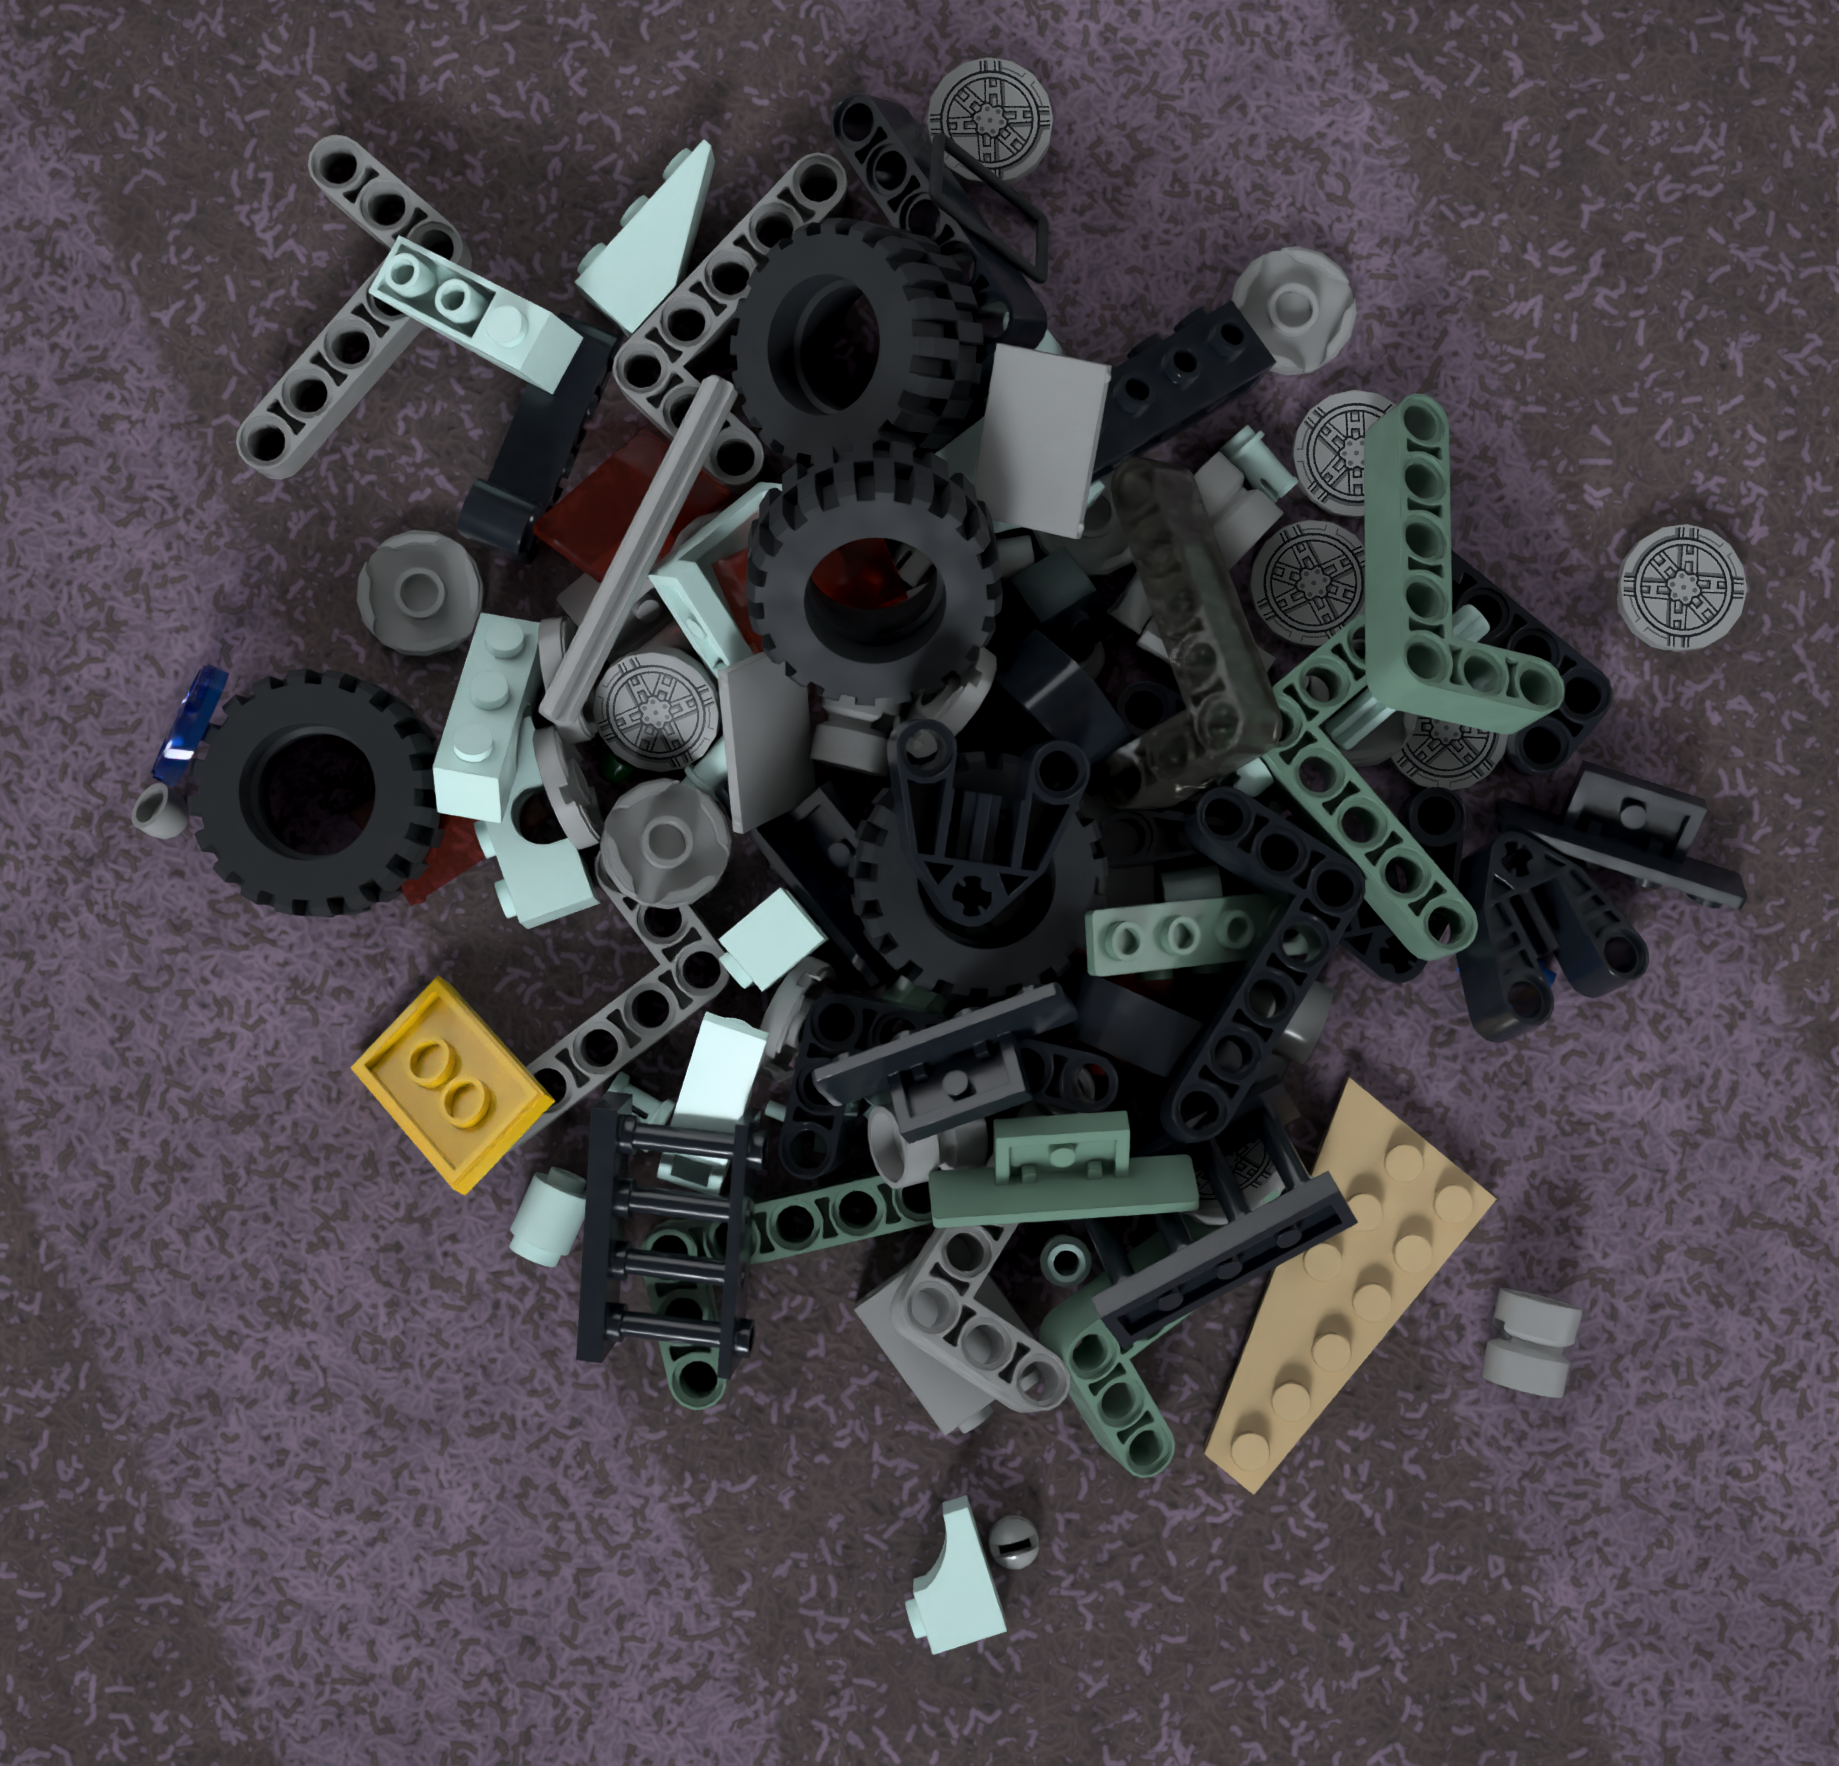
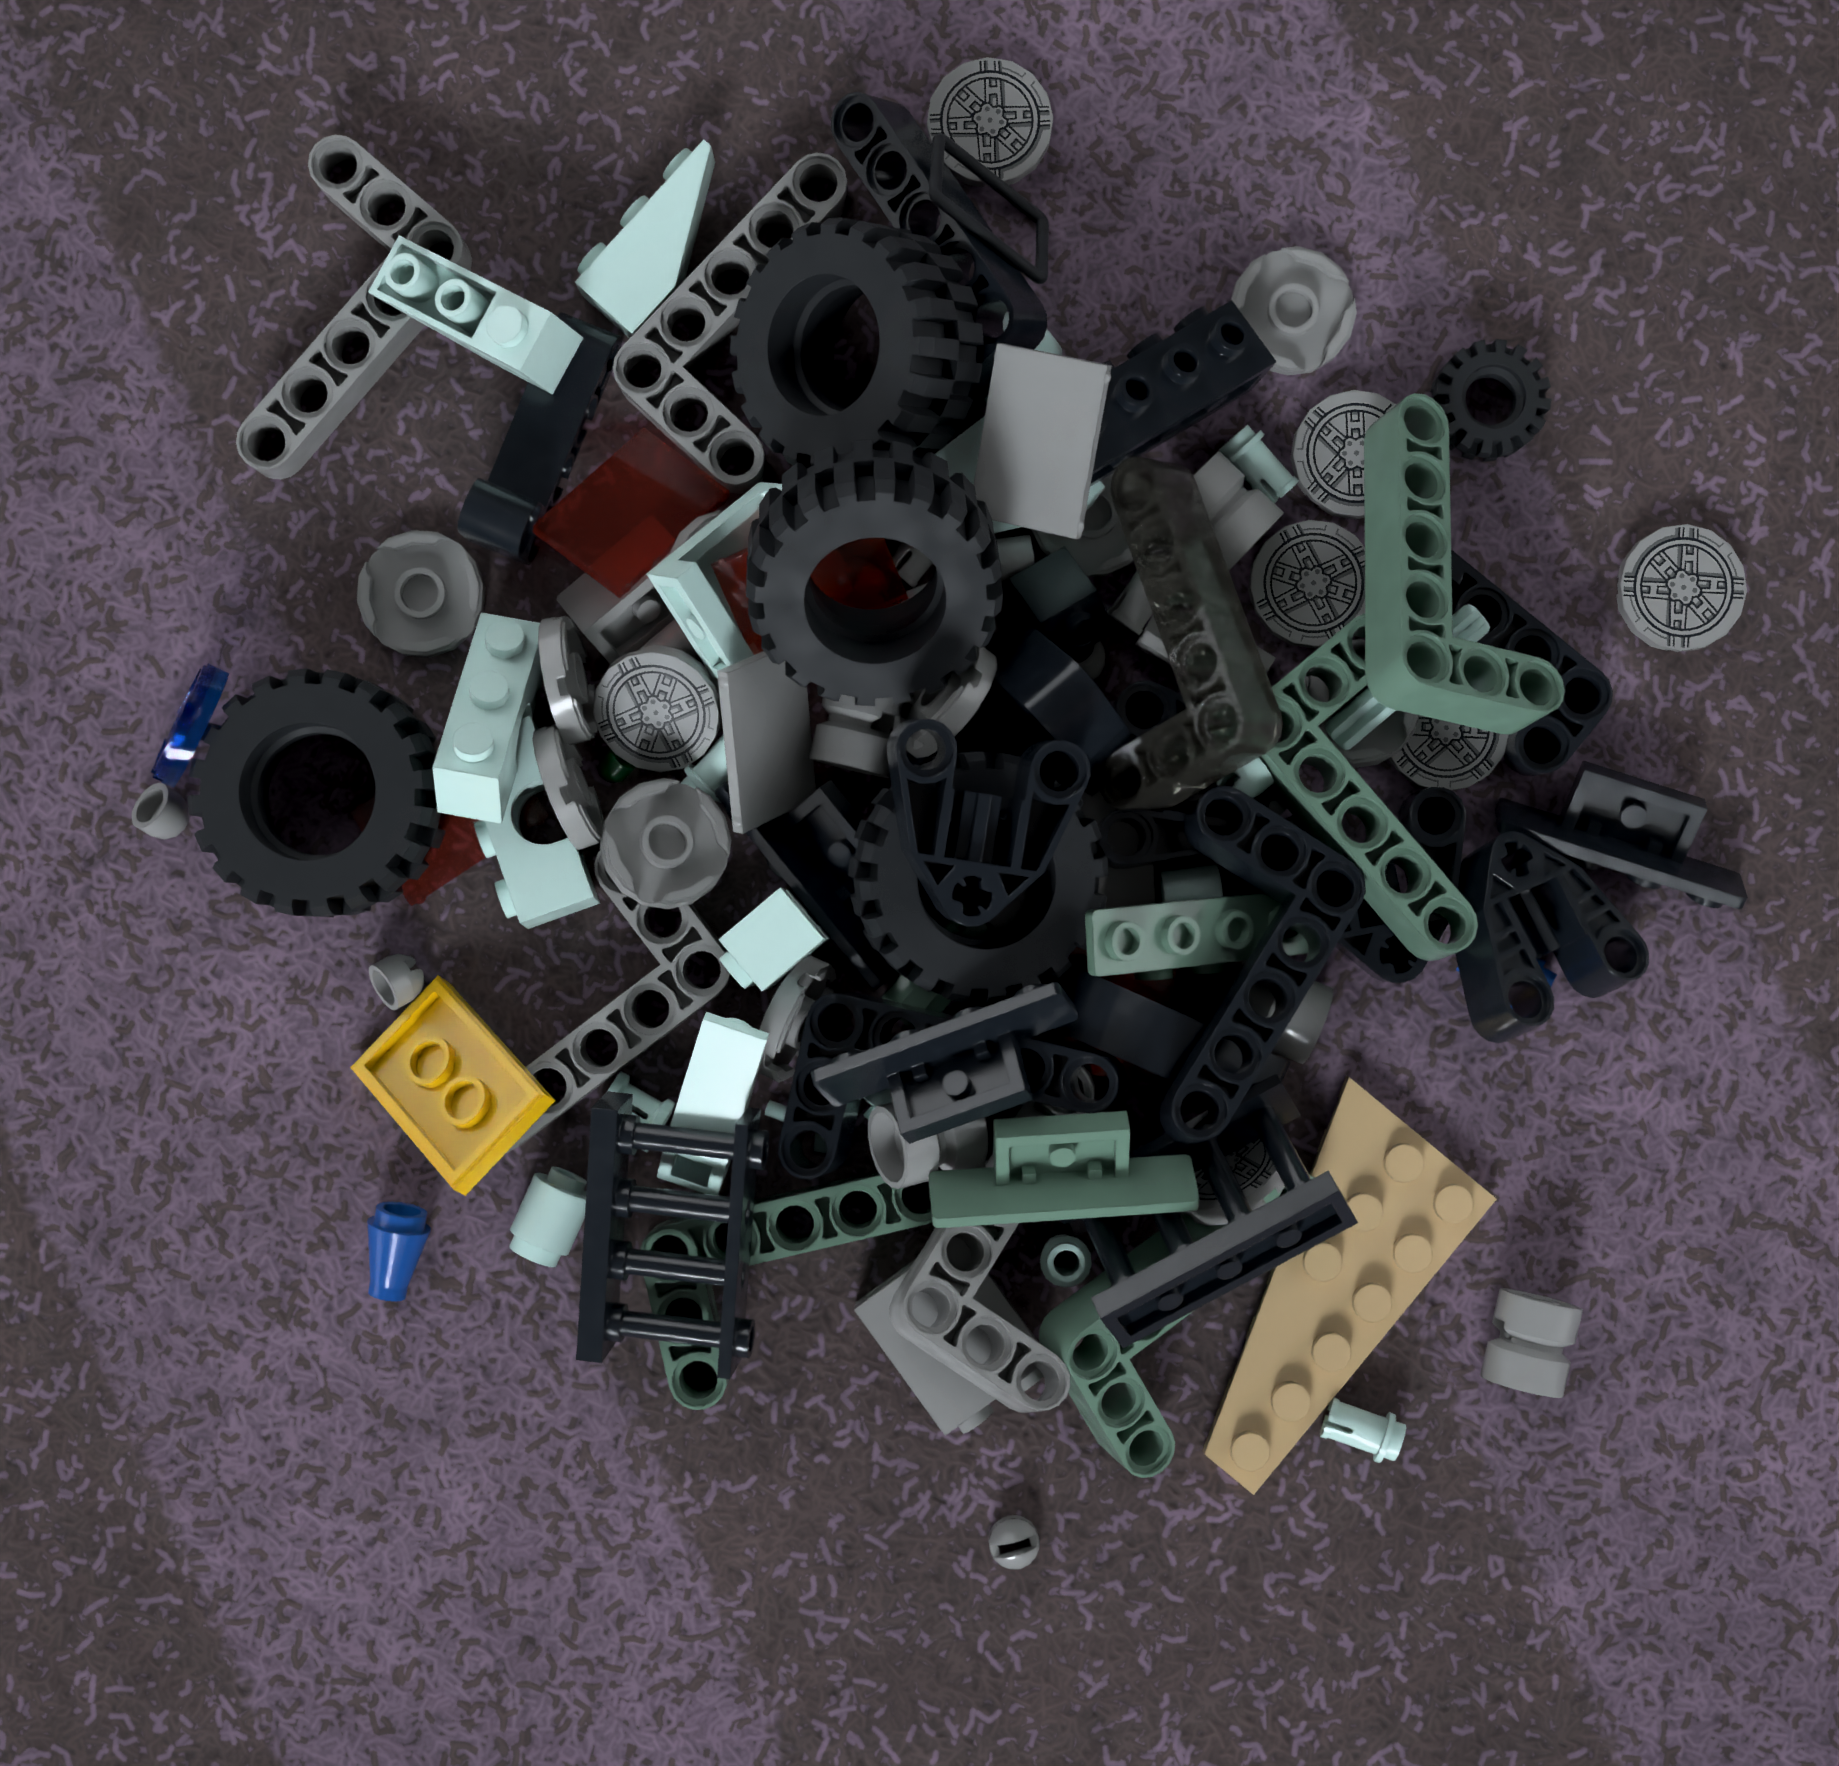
(395, 981): none -> light grey hinge
(395, 1246): none -> blue cone
(638, 551): light grey axle -> none
(958, 1595): light aqua arch -> none
(1364, 1430): none -> light aqua pin
(1523, 383): none -> black tyre

